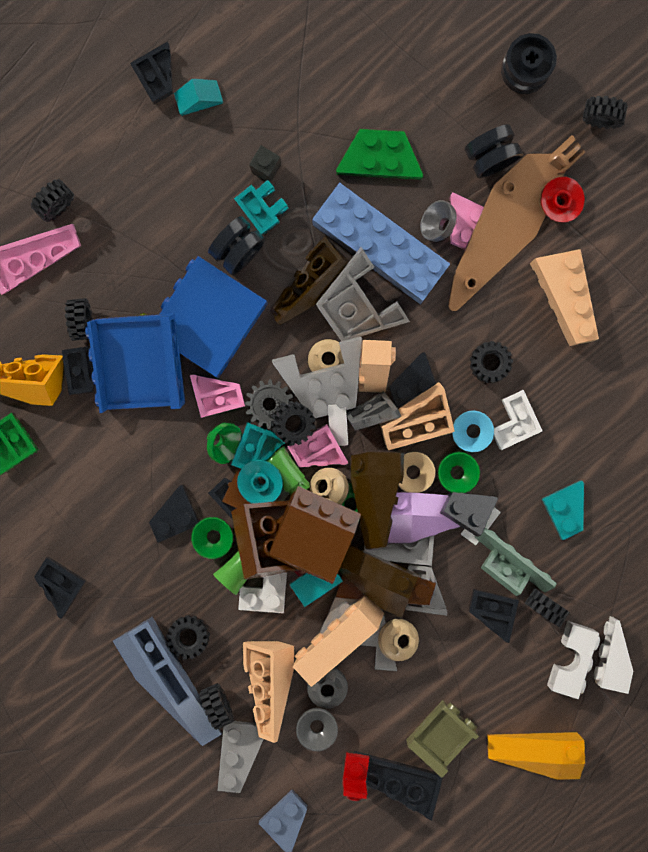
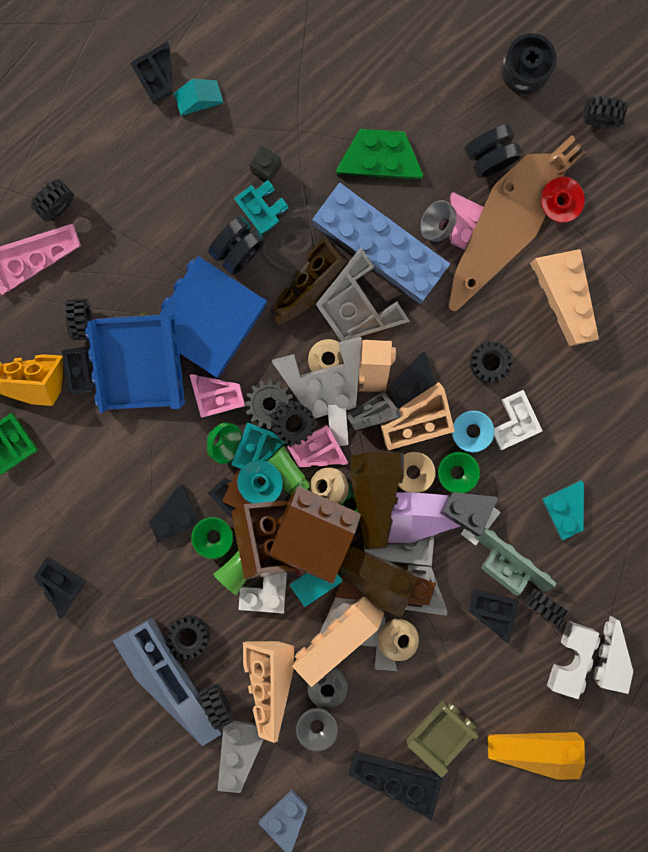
(355, 776): red bracket -> none

